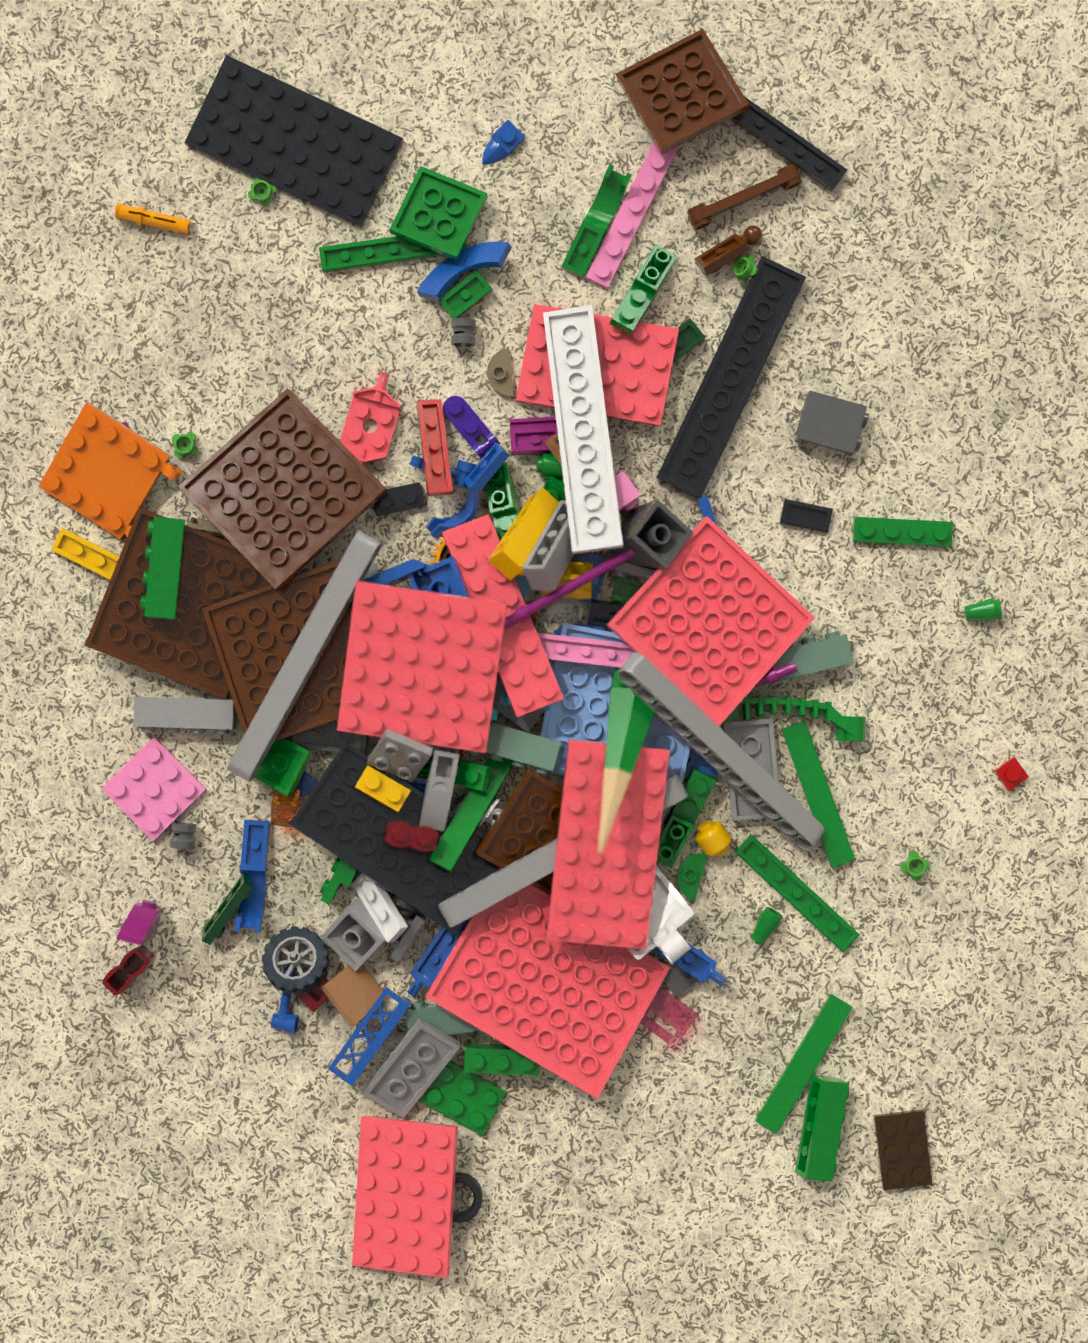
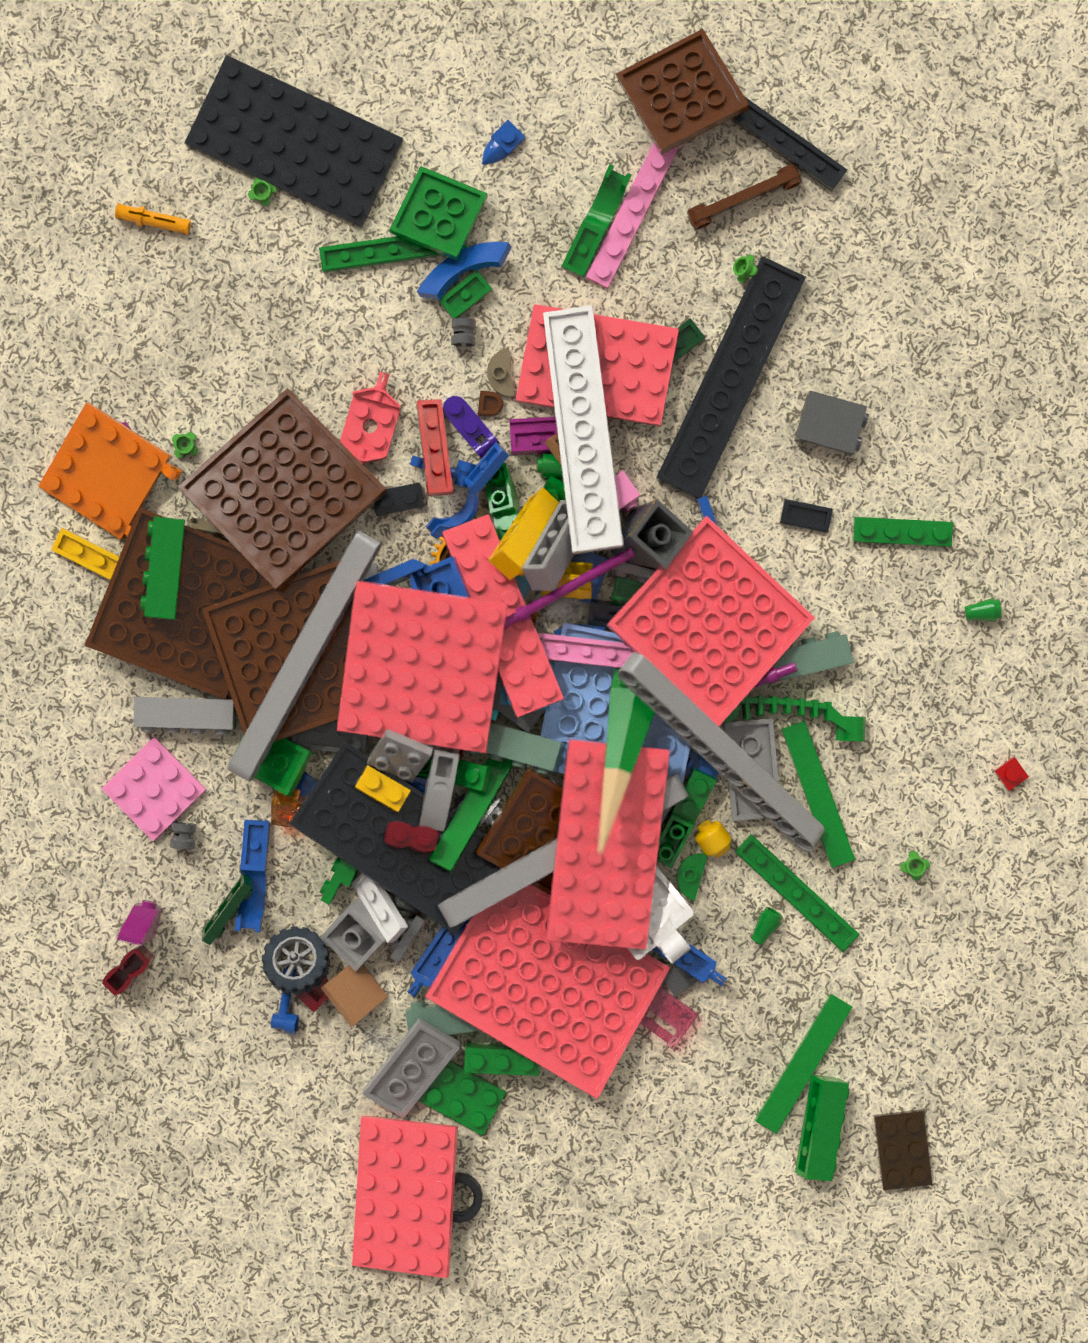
(376, 1042): blue fence -> none
(489, 404): none -> reddish brown tile
(643, 290): green slope -> none
(728, 250): reddish brown plate -> none

